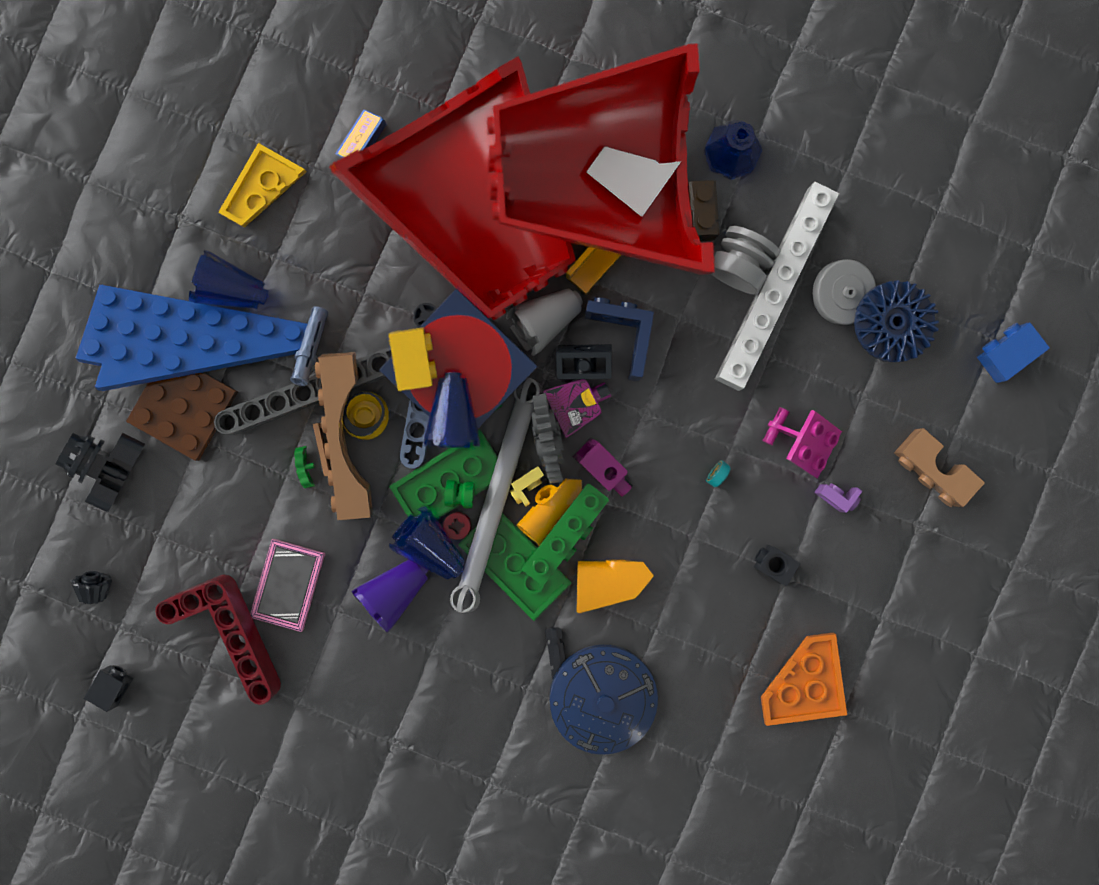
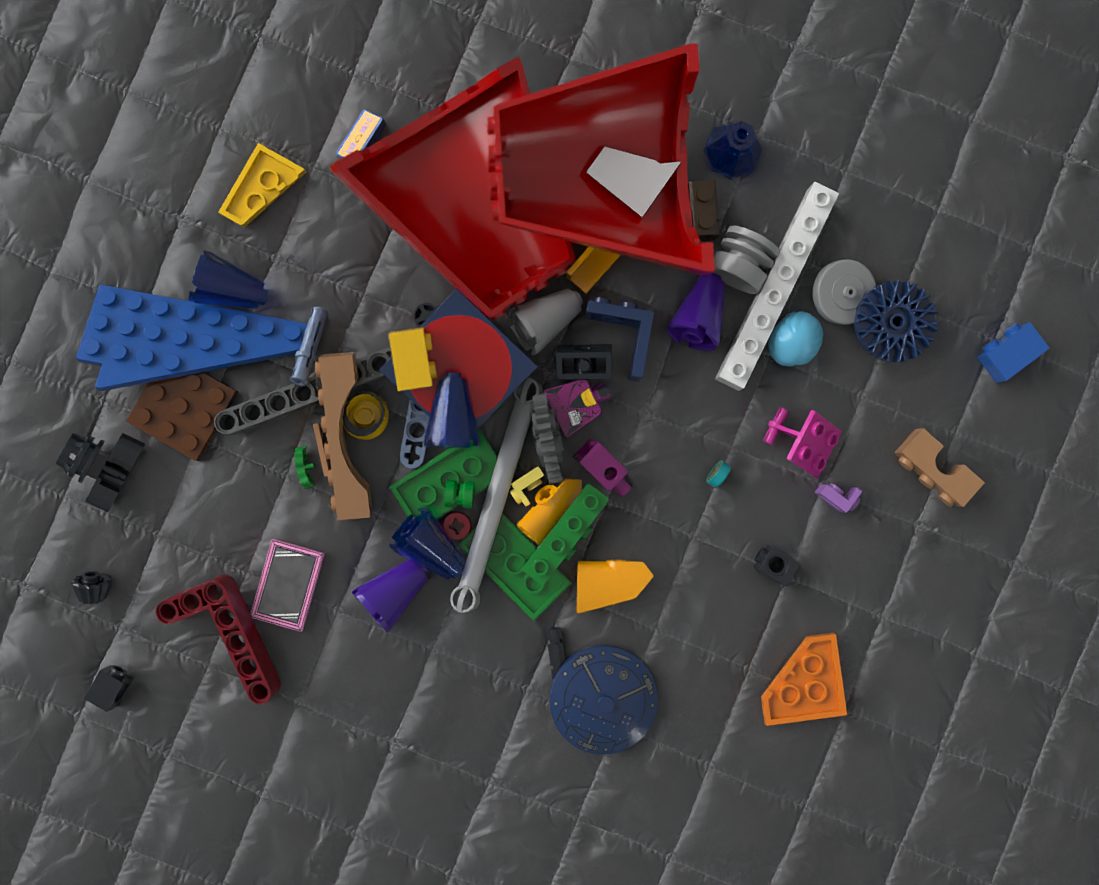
(700, 314): none -> dark purple cone
(795, 339): none -> medium azure piece

